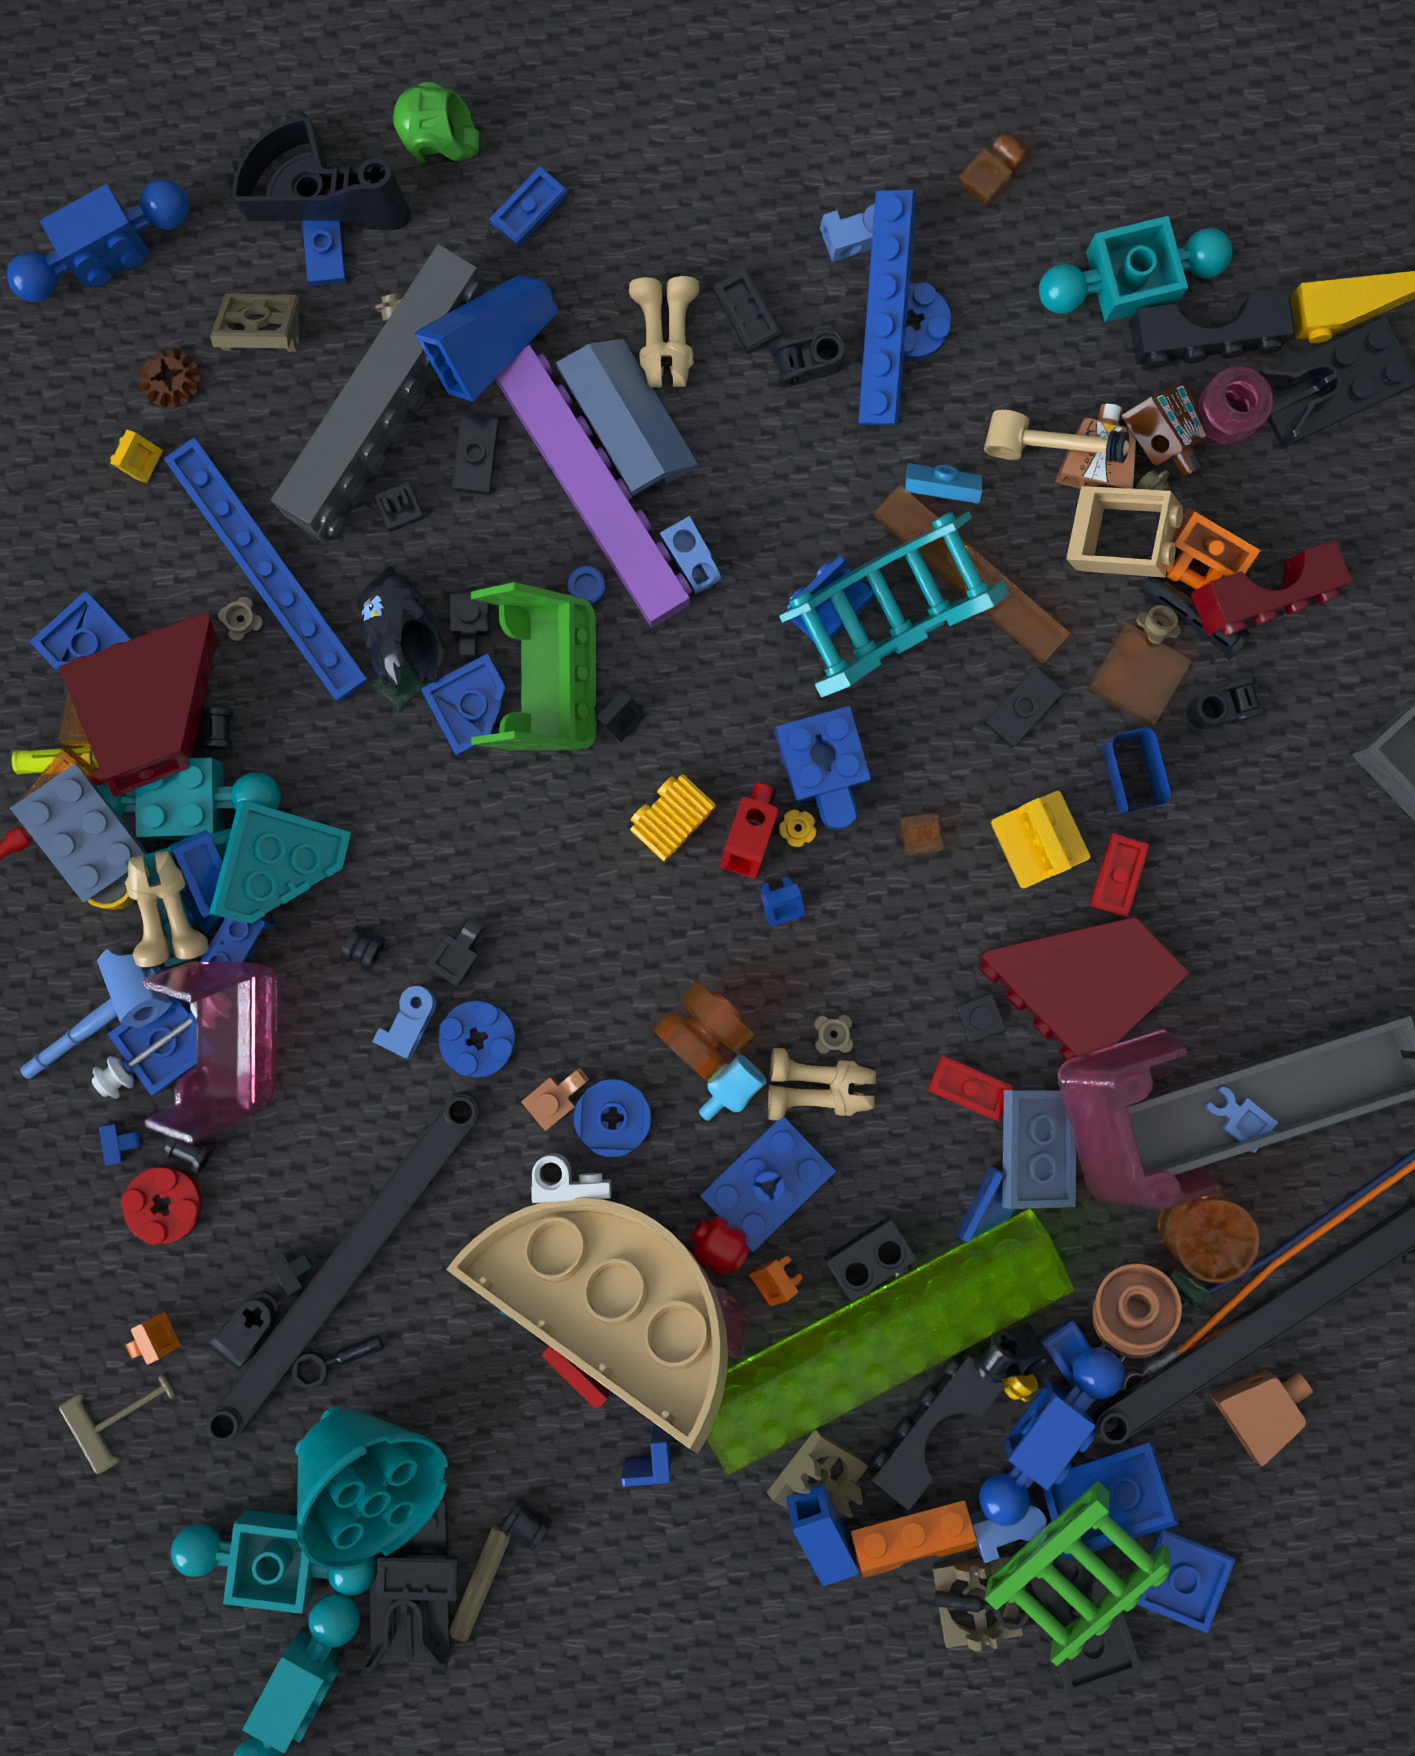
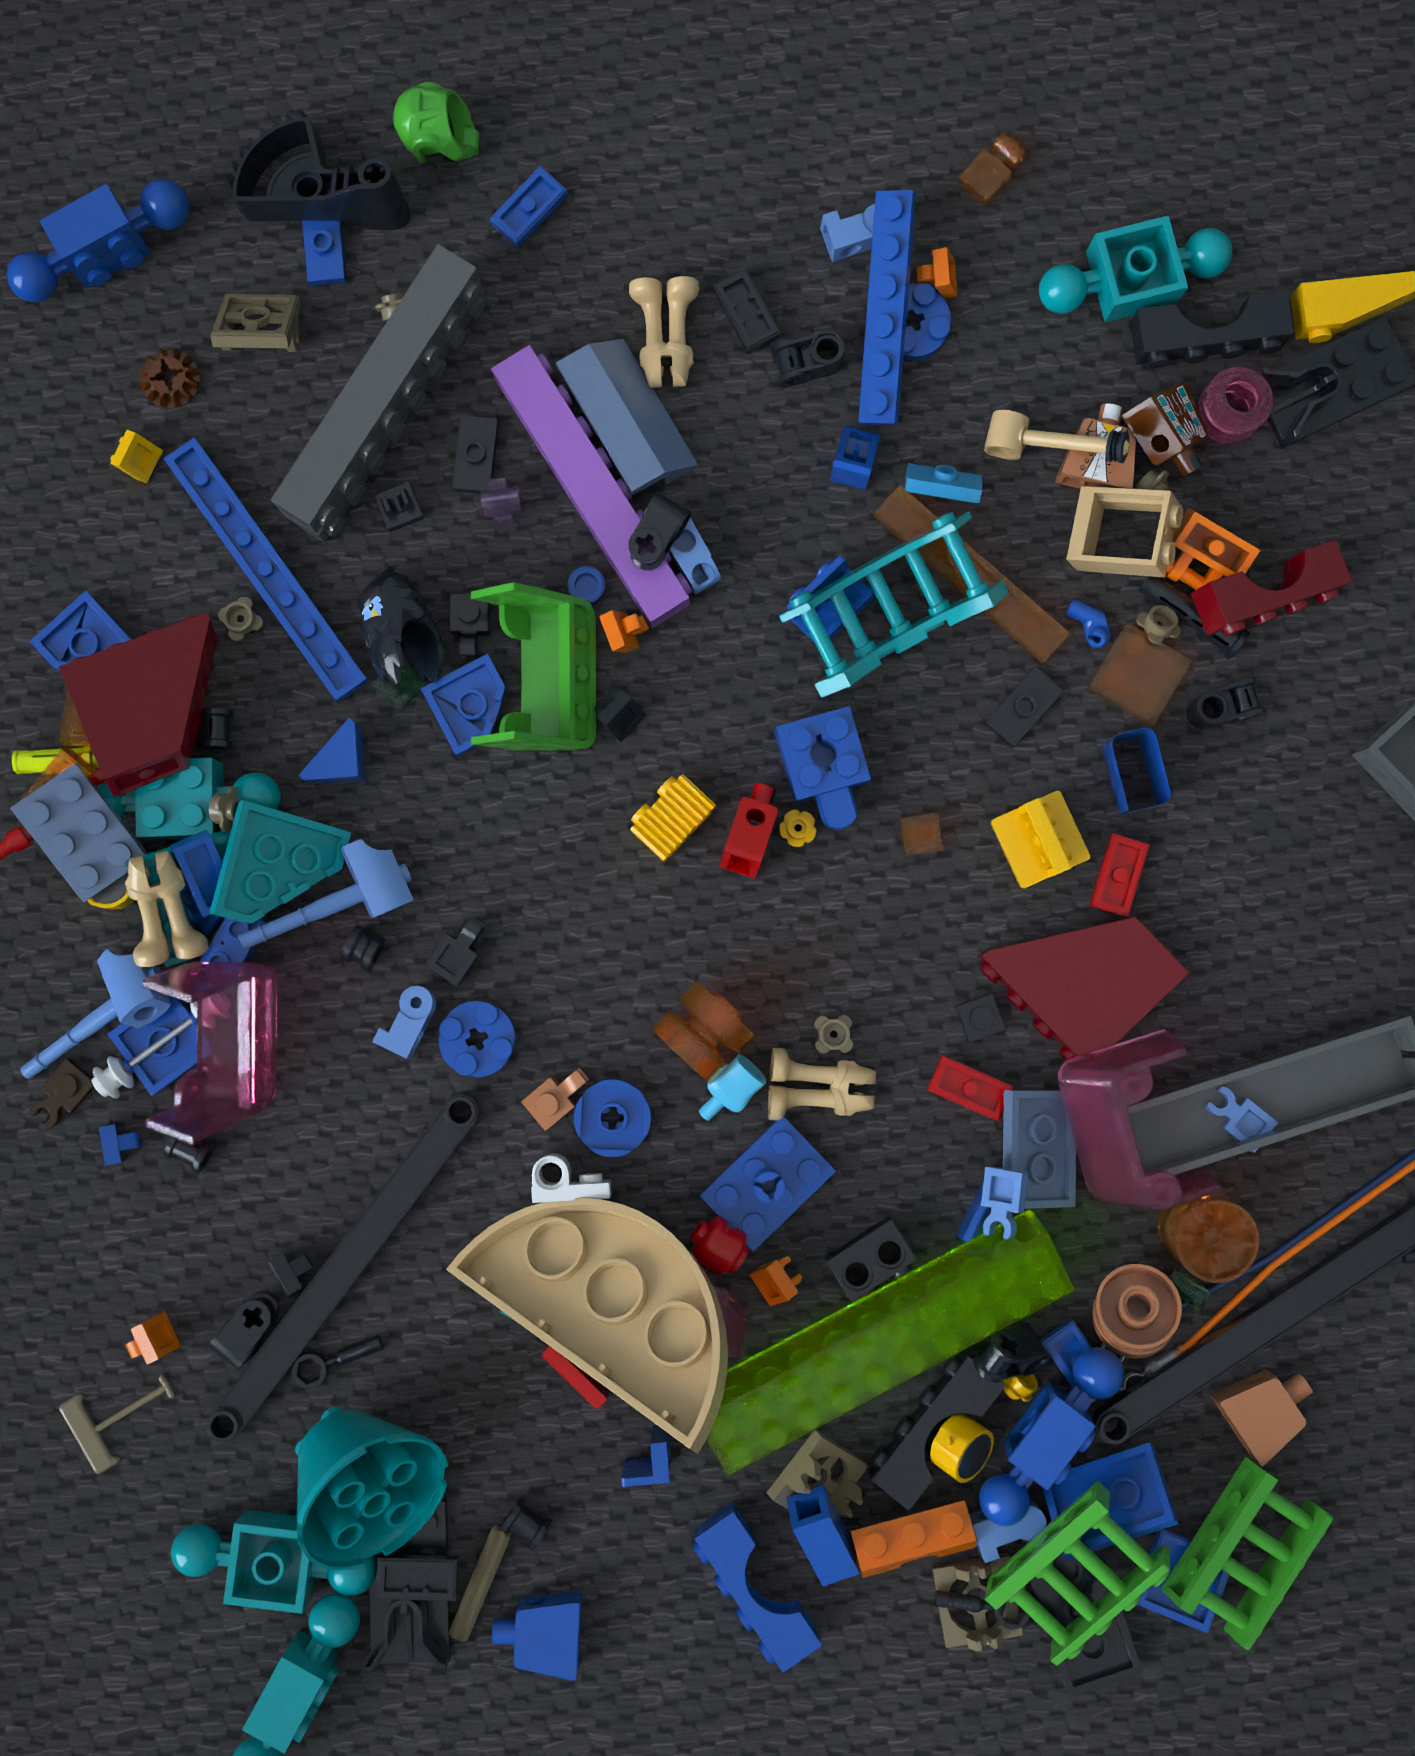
(66, 1090): none -> dark brown plate
(140, 1200): red plate -> none
(223, 808): none -> dark tan plate
(339, 758): none -> blue slope
(377, 883): none -> medium blue piece
(486, 334): blue slope -> none
(501, 501): none -> clear purple gear
(544, 1634): none -> blue torso
(622, 630): none -> orange tile
(660, 526): none -> black piece
(782, 904): blue tile -> none
(783, 1627): none -> blue arch
(854, 457): none -> blue slope
(940, 274): none -> orange tile
(961, 1447): none -> yellow piece
(1004, 1193): none -> medium blue plate
(1093, 622): none -> blue arm
(1218, 1538): none -> bright green fence

